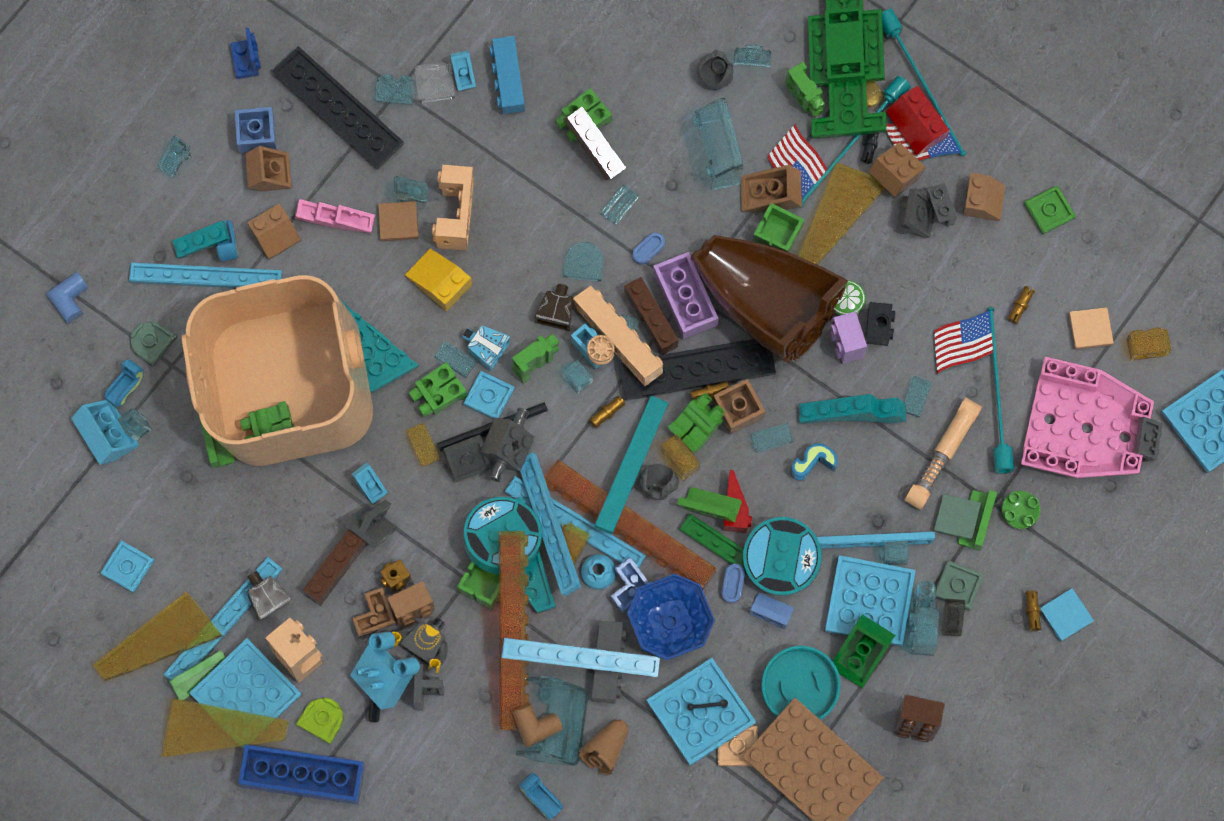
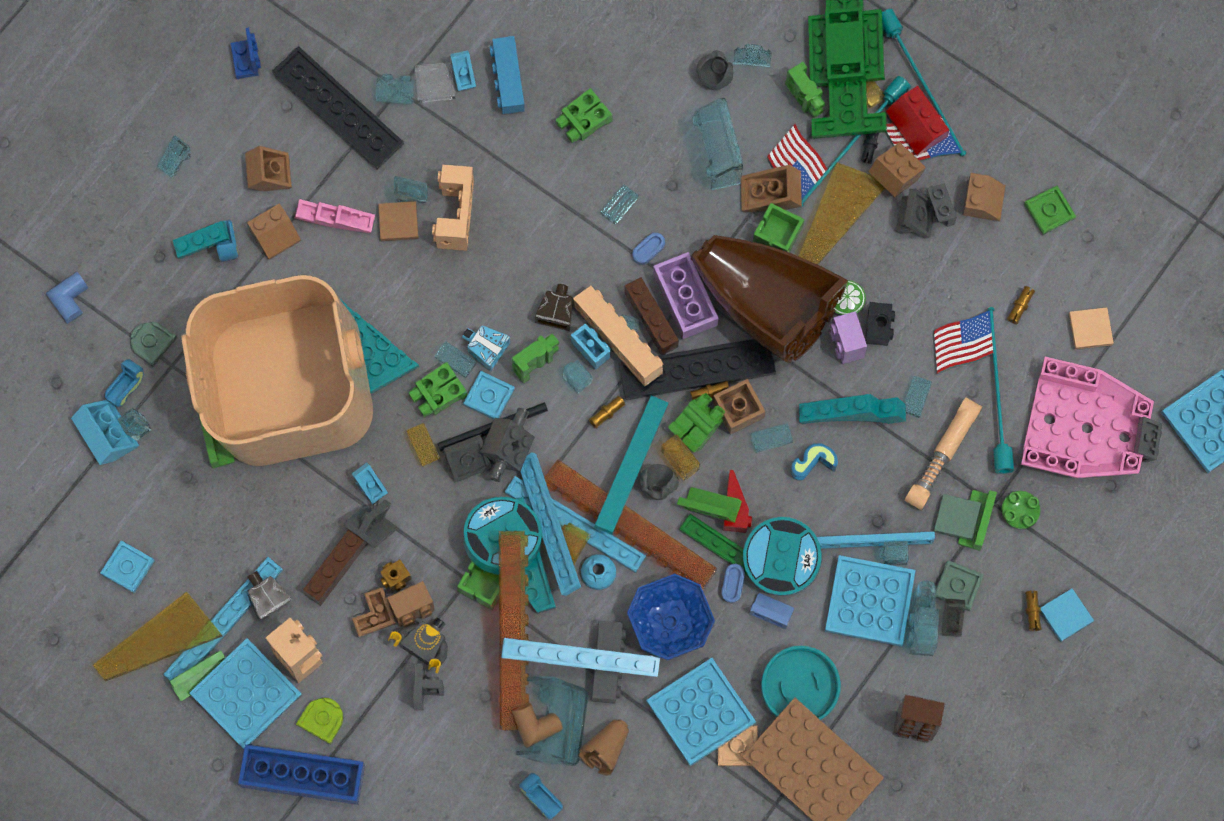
(199, 275): medium azure tile -> none
(207, 727): clear yellow wing -> none
(255, 128): medium blue brick -> none
(268, 420): bright green hips -> none
(382, 675): medium azure piece -> none
(439, 279): yellow slope -> none
(584, 262): clear light blue tile -> none
(594, 143): brick -> none
(600, 350): light nougat wheel -> none
(632, 578): medium blue brick -> none
(724, 703): black hinge -> none
(862, 650): green slope -> none
(1149, 344): clear yellow brick -> none

